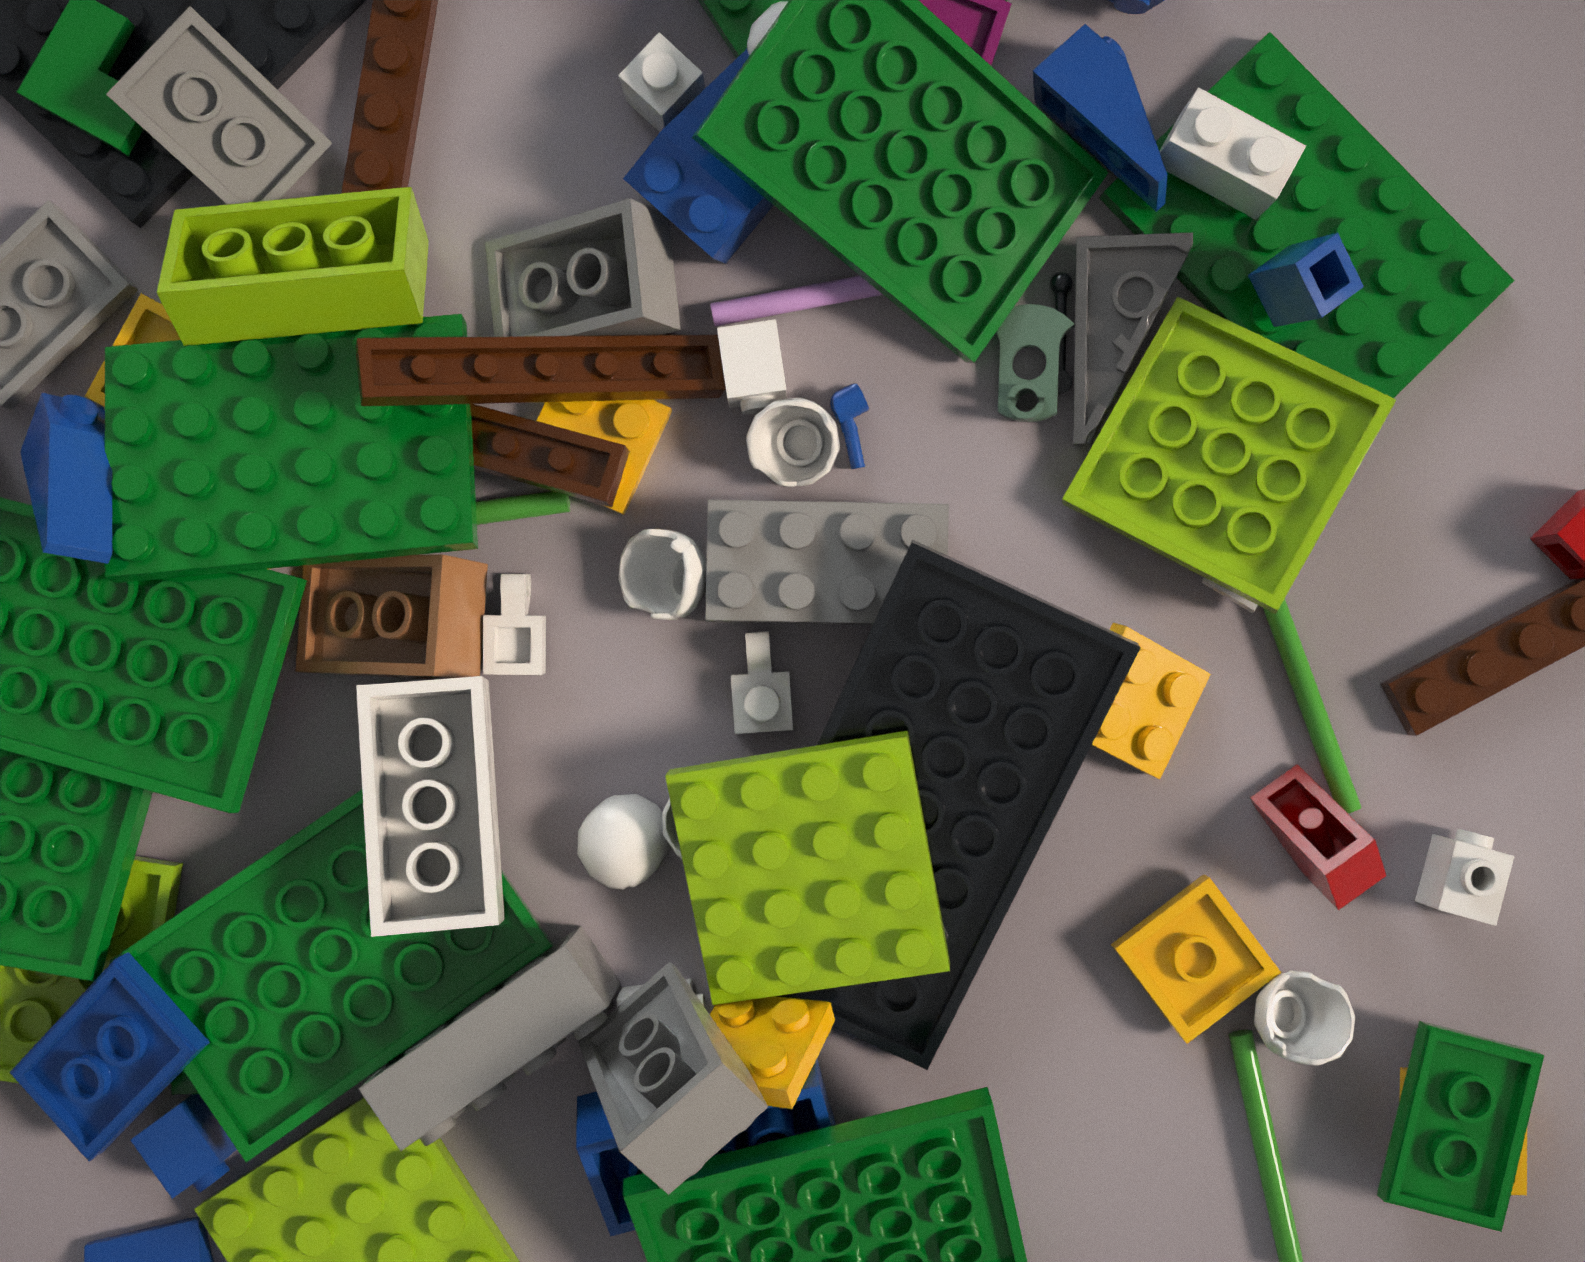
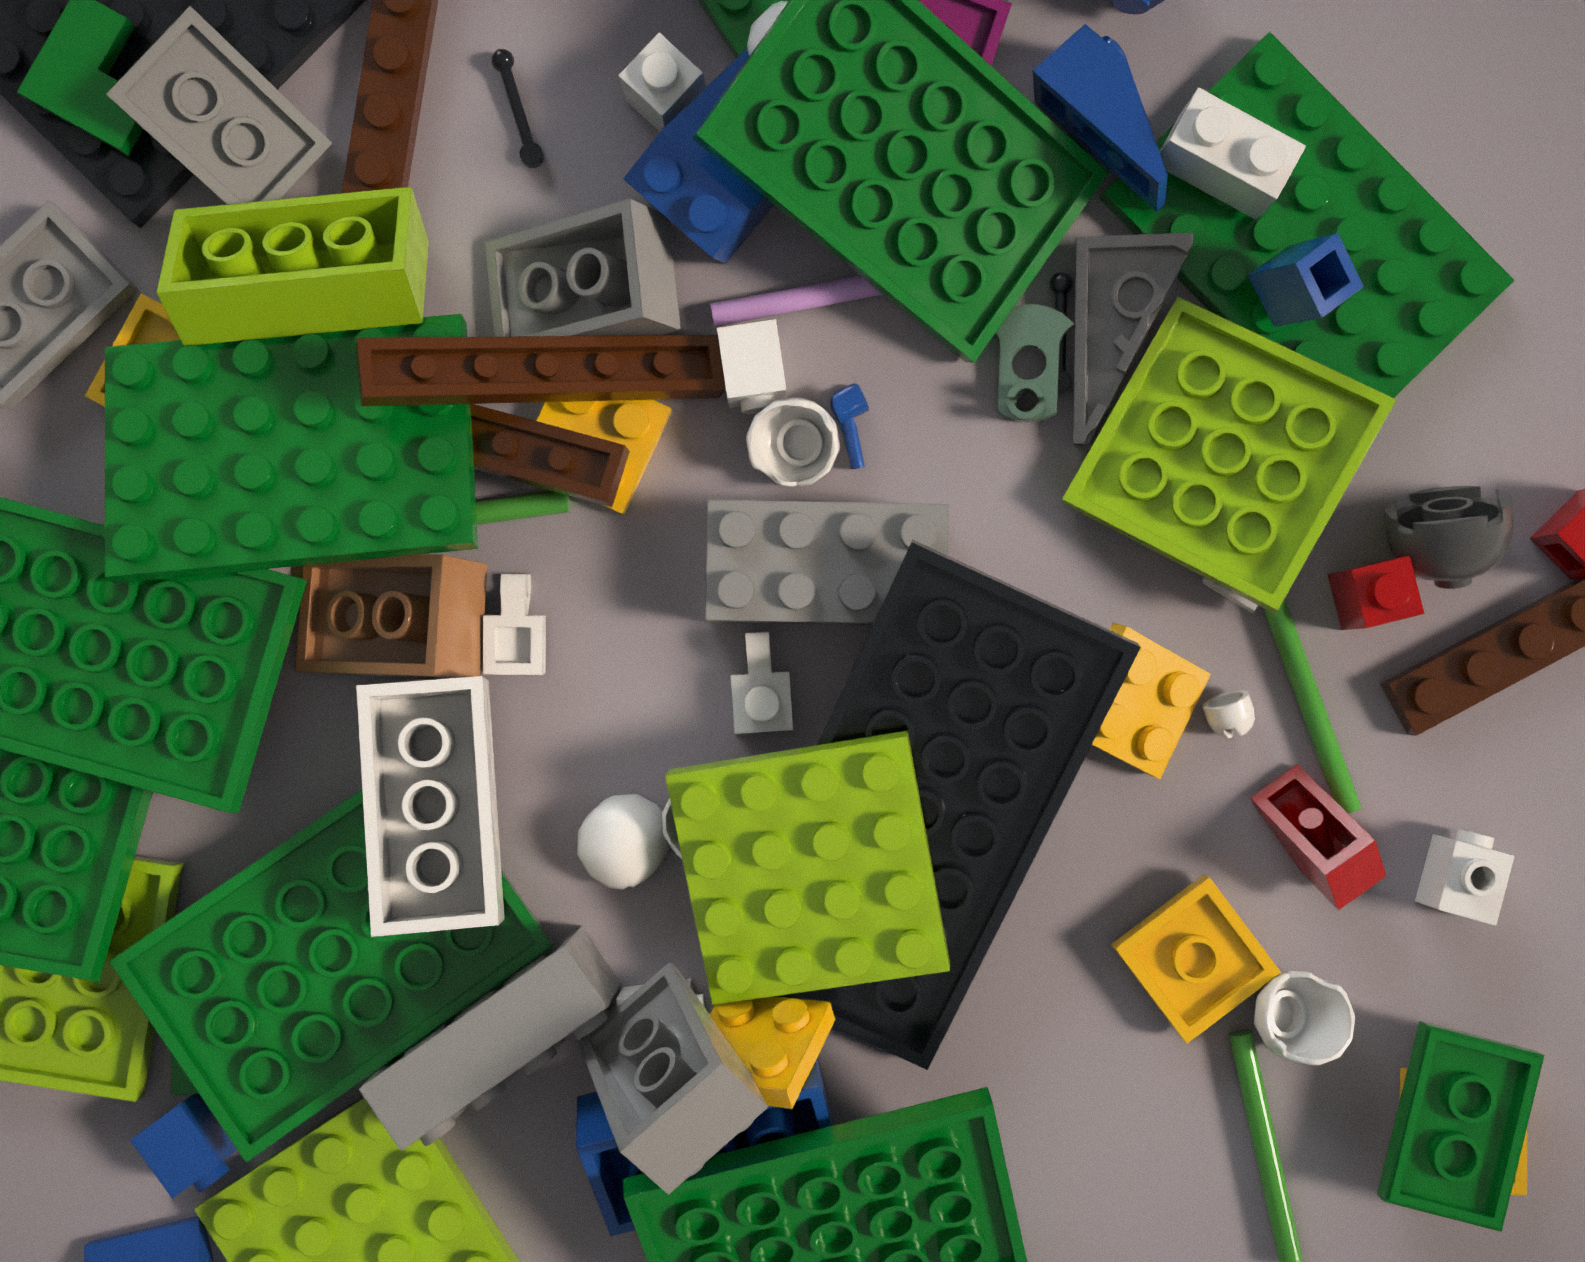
(70, 477): blue slope -> none
(109, 1056): blue tile -> none
(530, 152): none -> black hinge
(662, 573): white hair -> none
(1229, 712): none -> white hinge
(1376, 593): none -> red brick
(1451, 533): none -> dark grey cylinder

